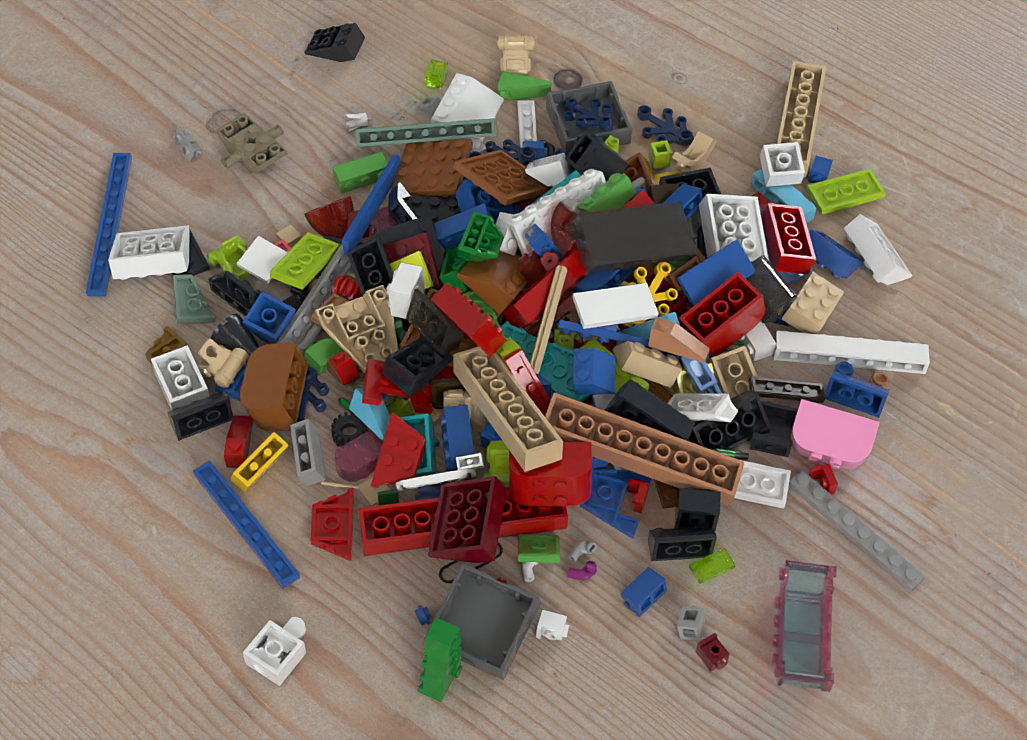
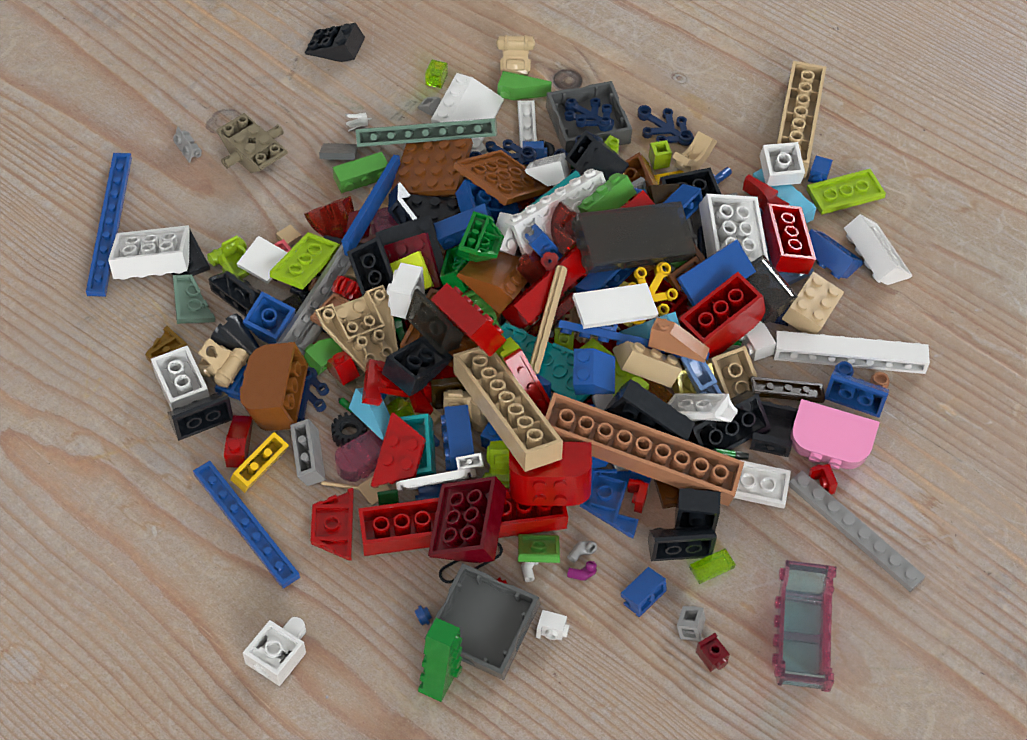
(337, 151): none -> dark grey tile
(726, 172): none -> blue arm
(764, 192): none -> red slope

